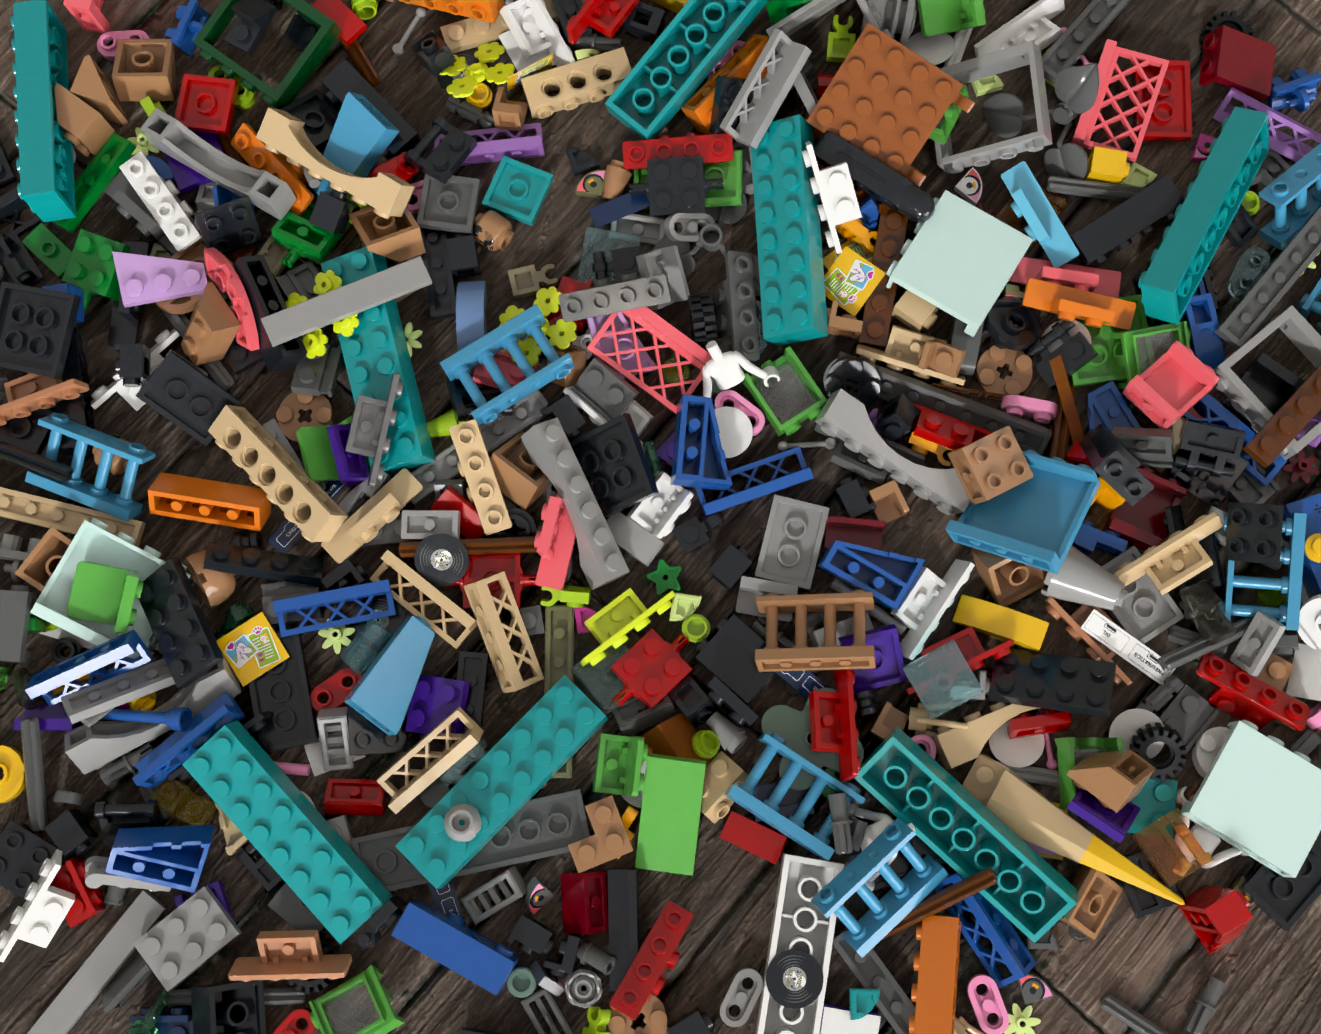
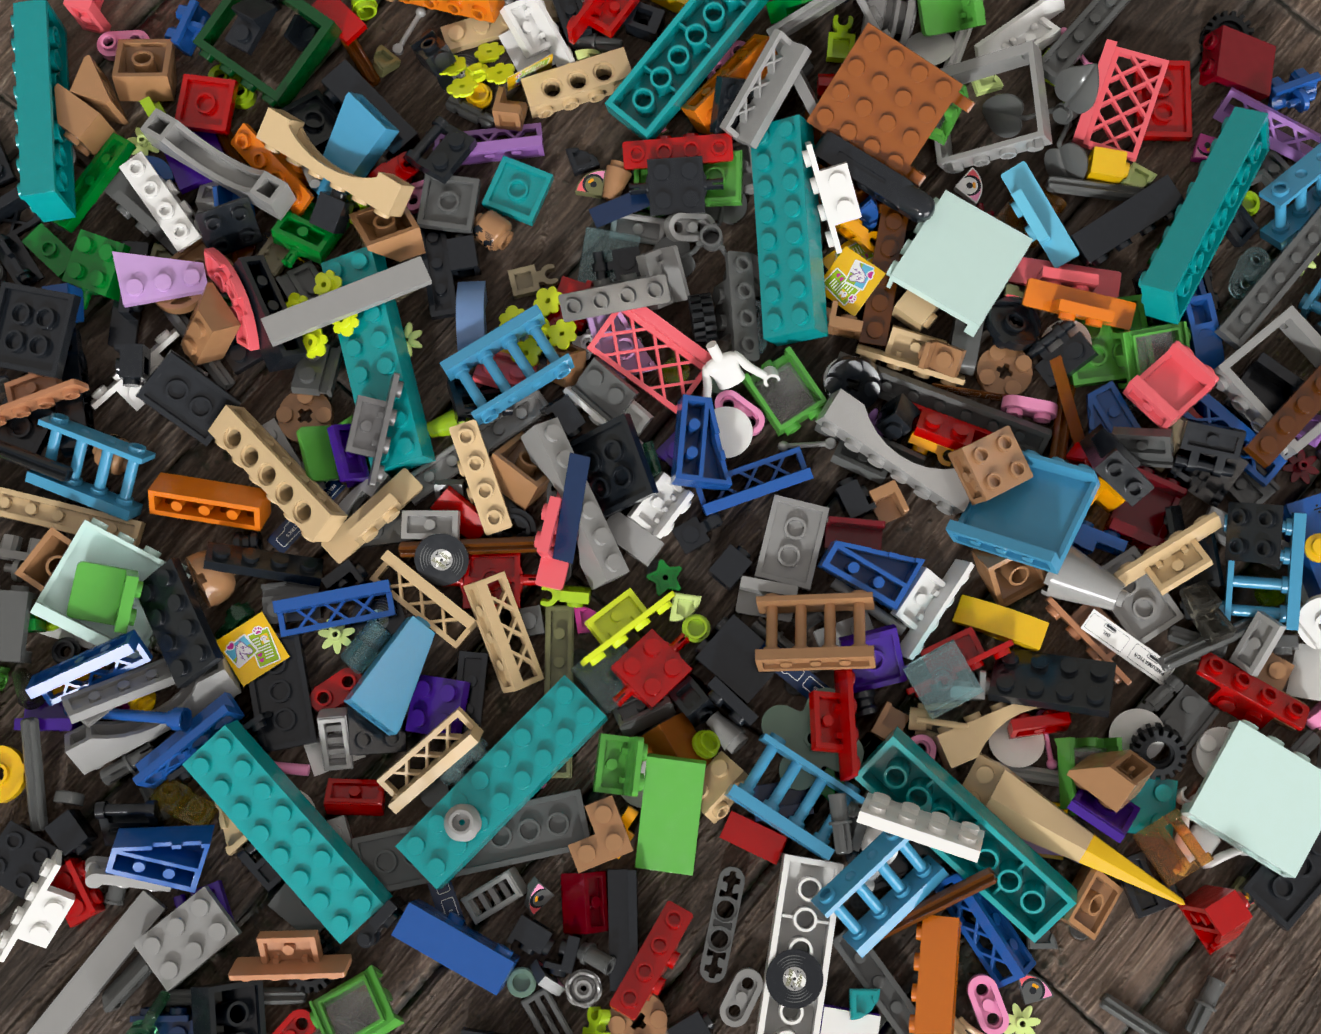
(385, 61): none -> olive tile
(571, 507): none -> dark blue sticker
(719, 923): none -> dark grey beam
(922, 827): none -> white plate

